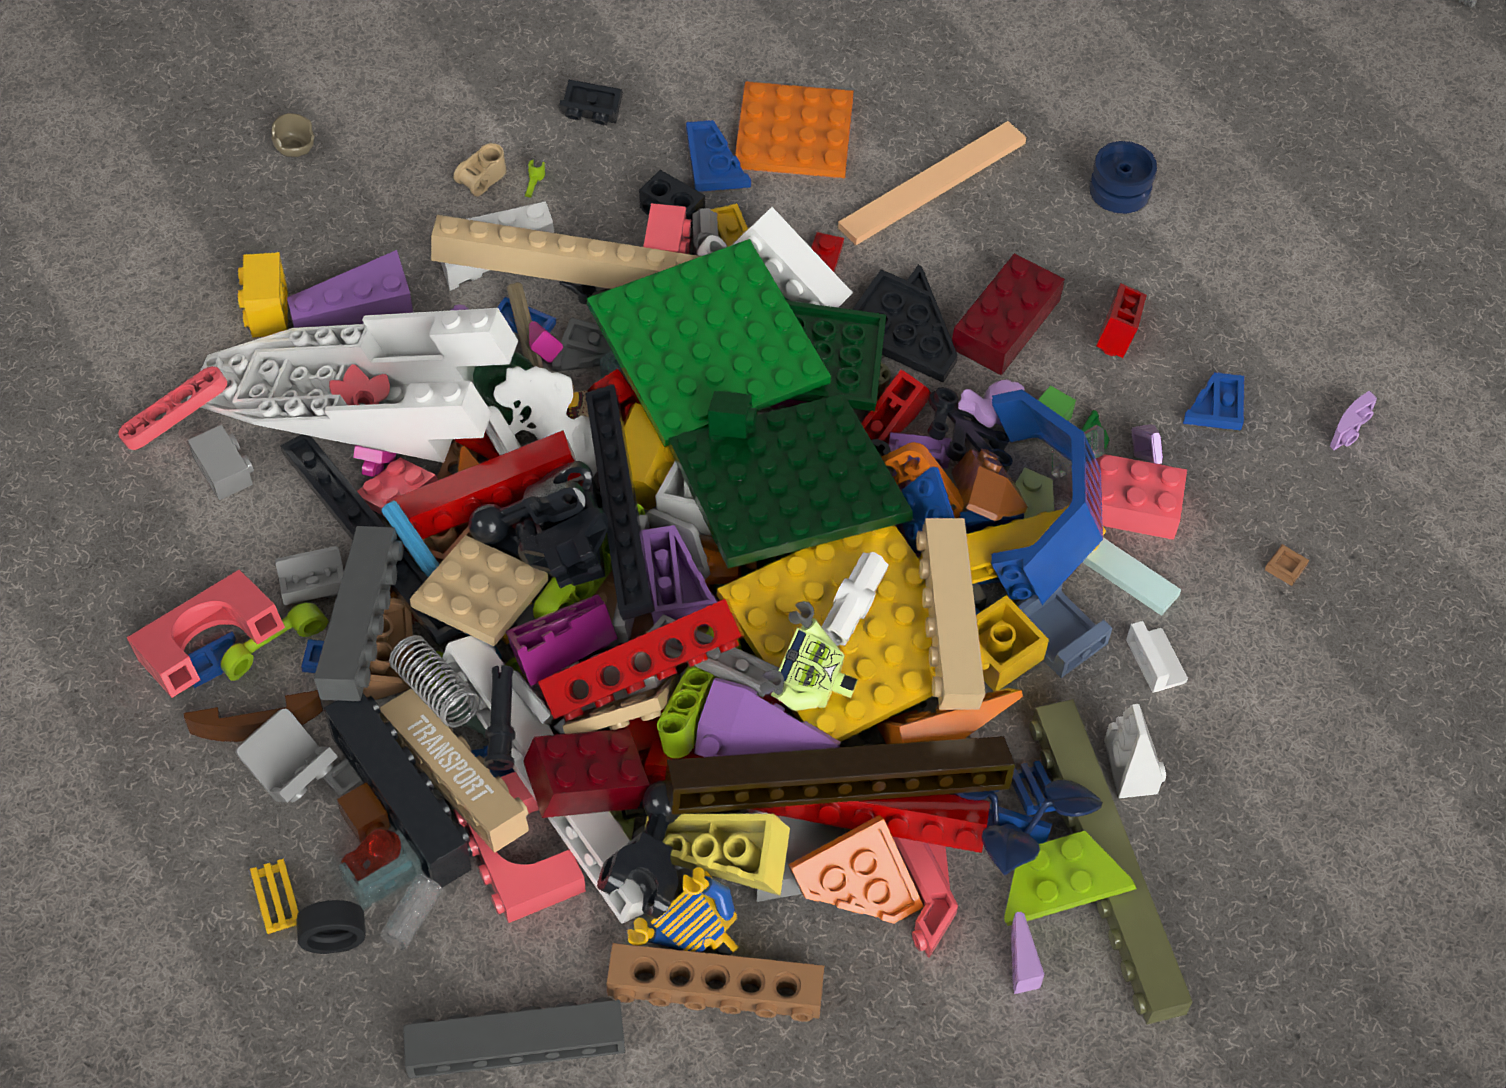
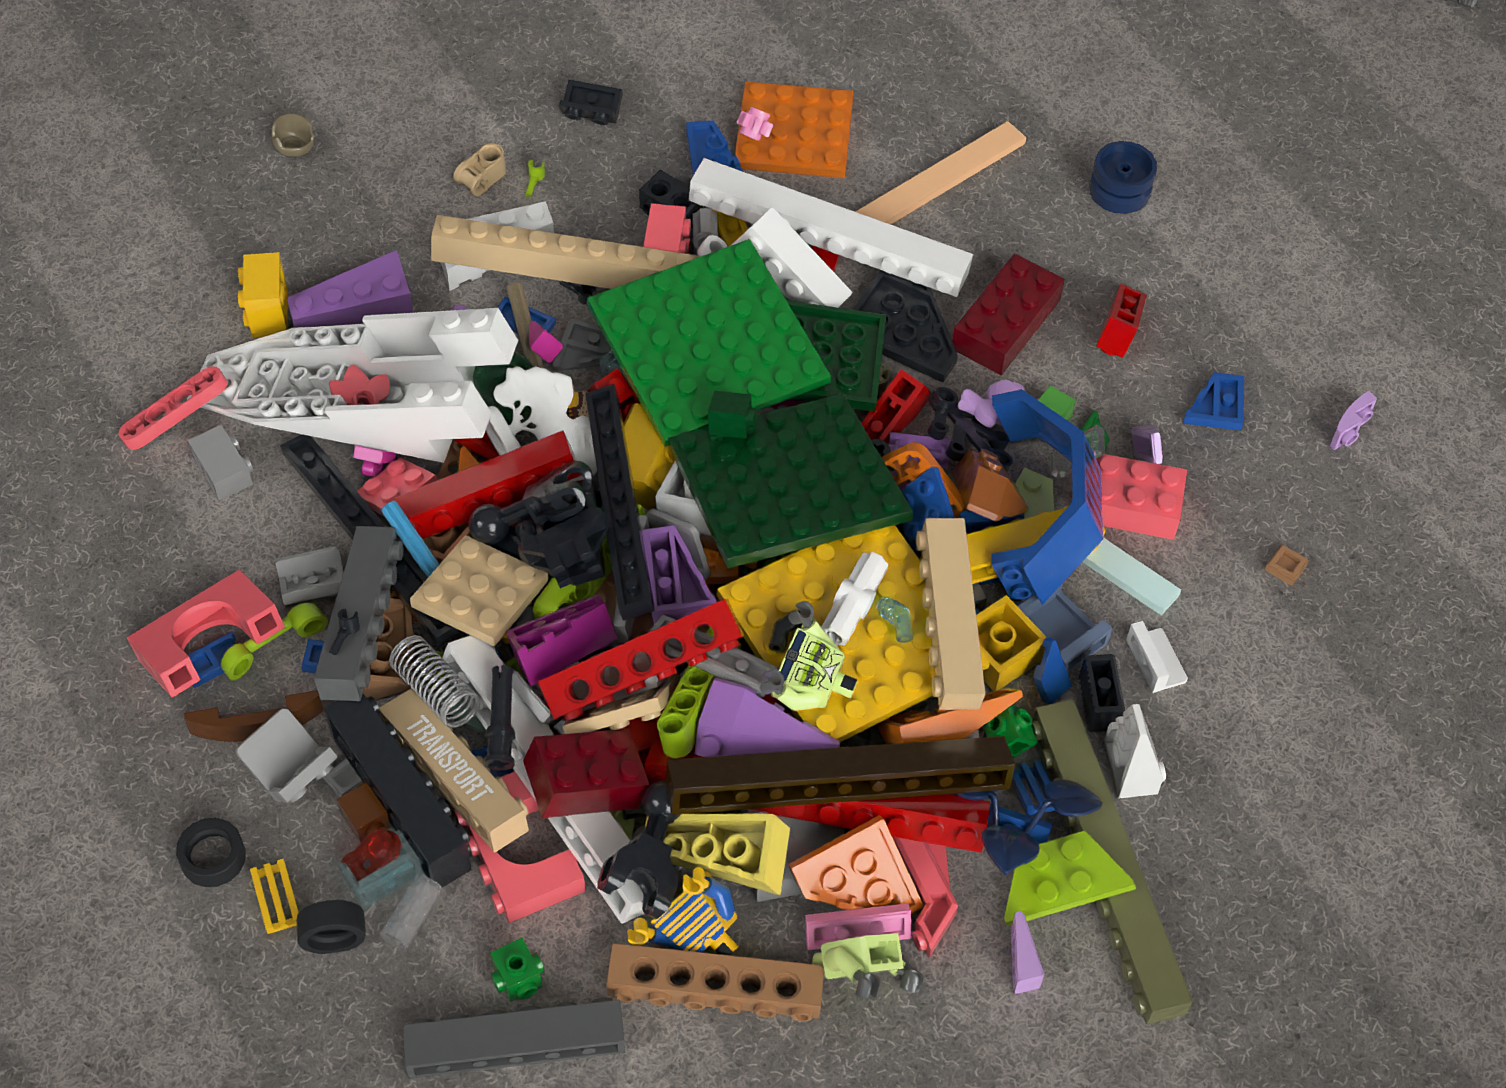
(219, 874): none -> black tyre
(347, 627): none -> black hand
(516, 970): none -> green brick
(754, 123): none -> bright pink gear
(781, 632): none -> black arm
(833, 227): none -> white brick
(854, 923): none -> bright pink tile
(862, 957): none -> yellowish green torso
(898, 616): none -> clear light blue arm
(1015, 726): none -> green brick
(1051, 675): none -> blue tile
(1101, 691): none -> black brick

